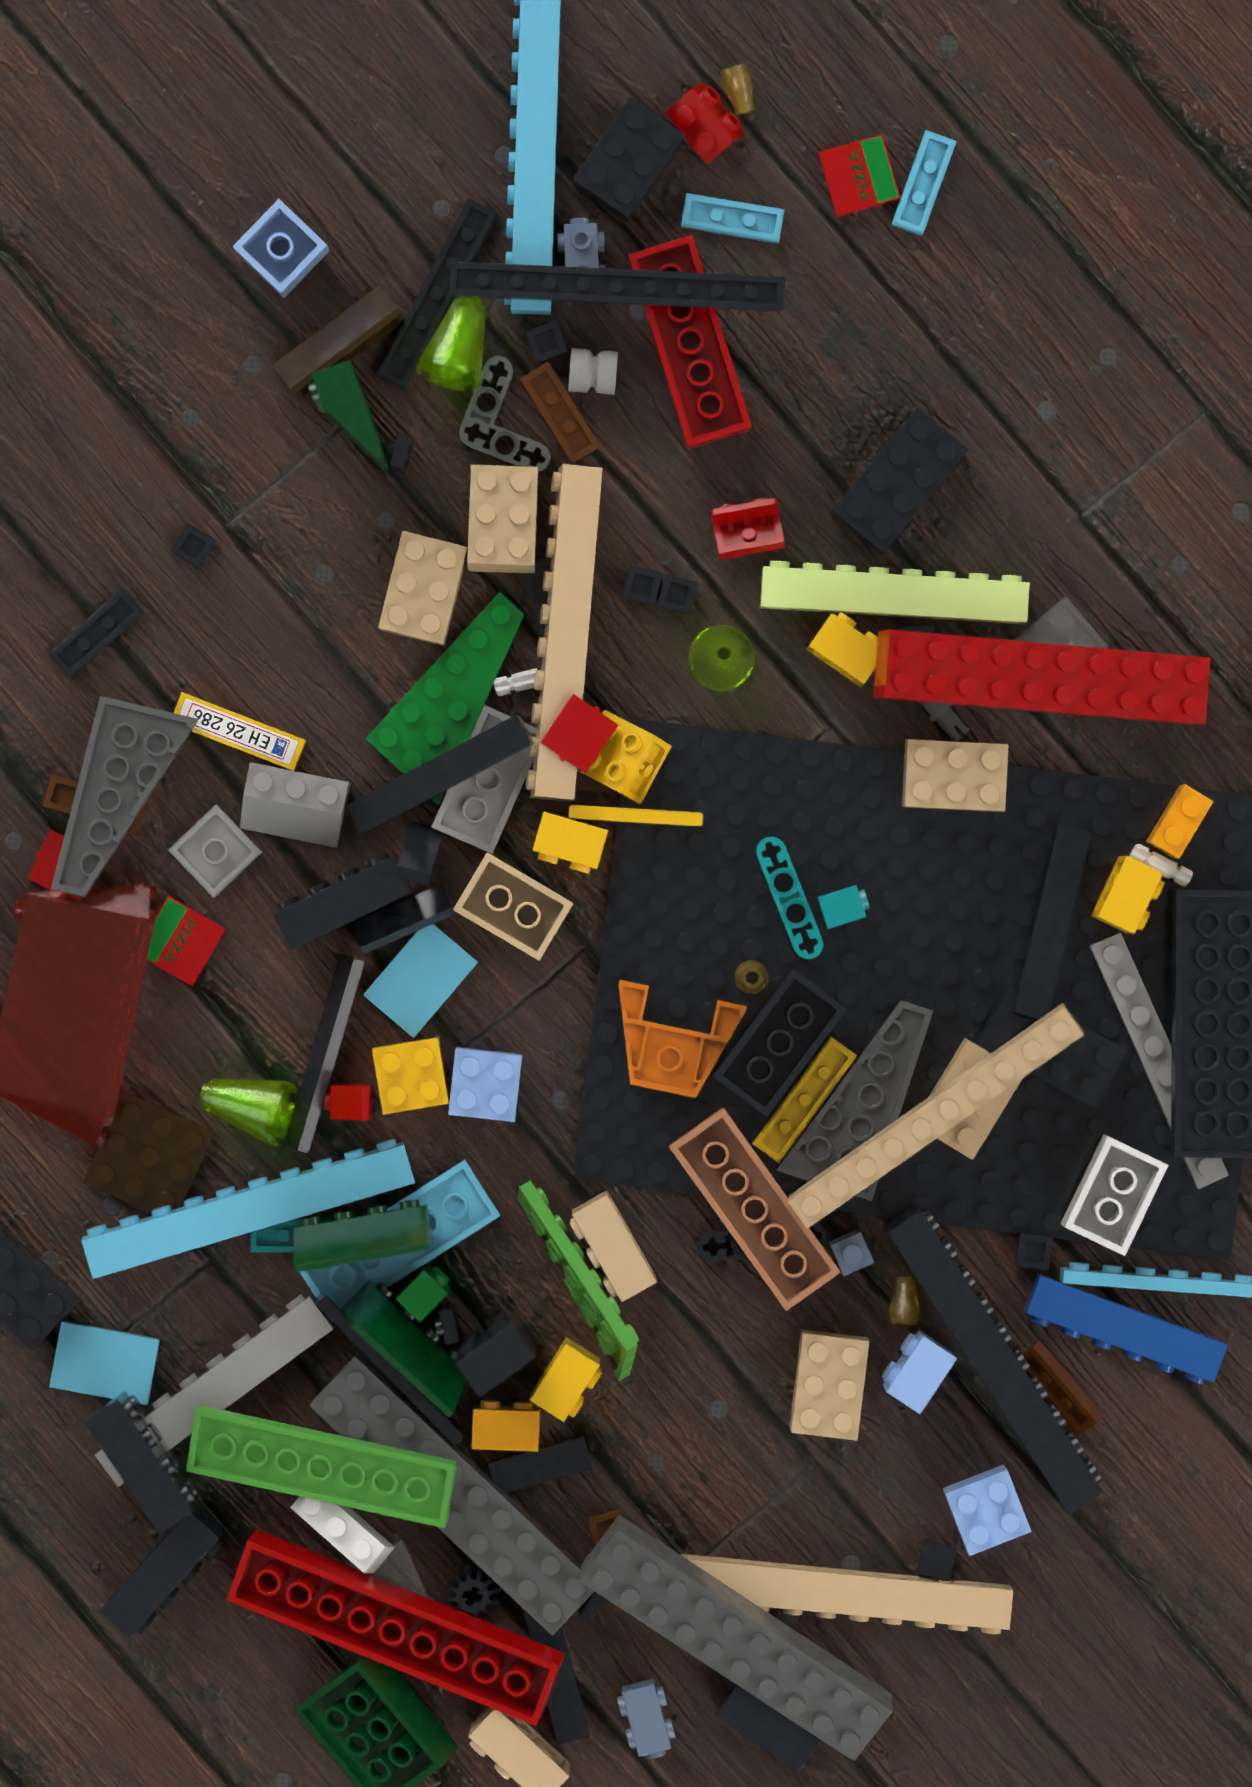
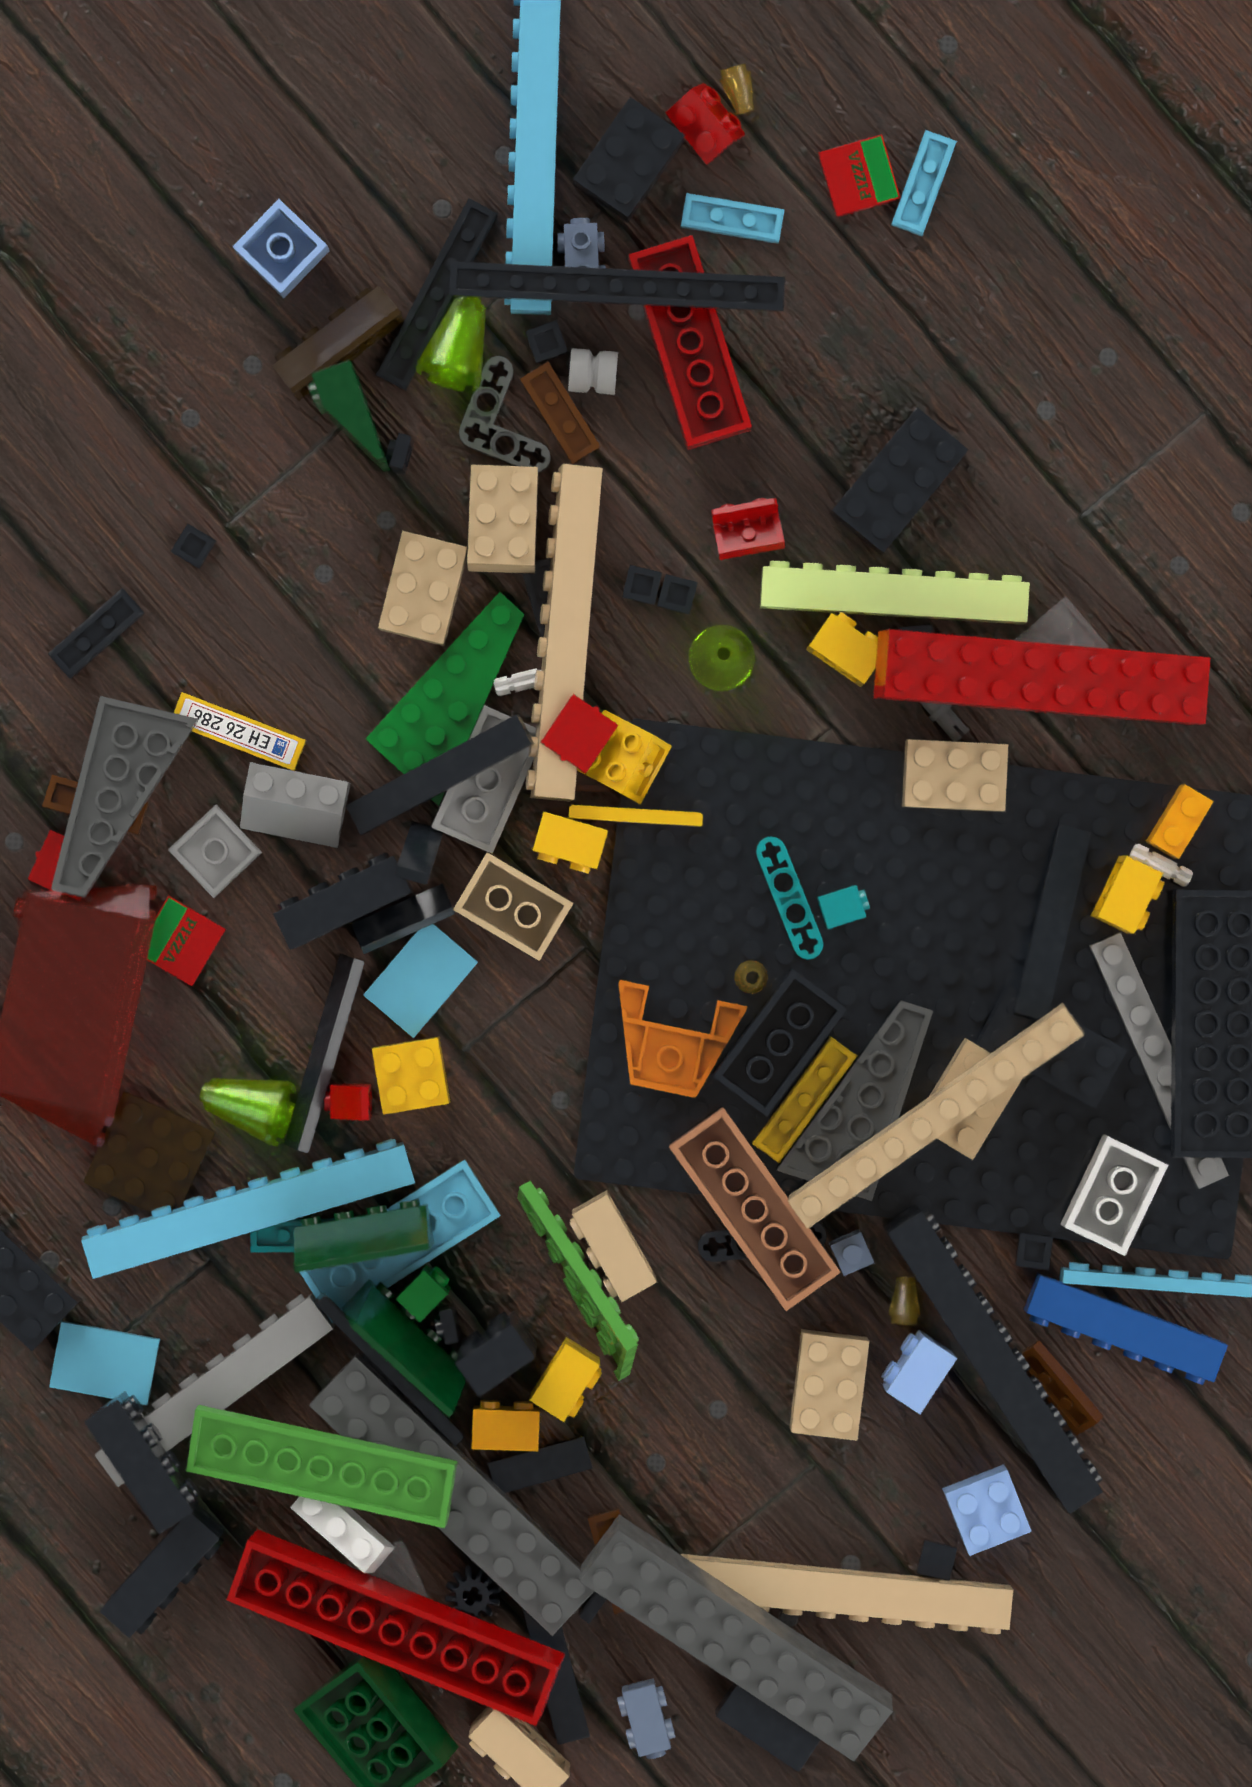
(485, 1084): light blue brick -> none

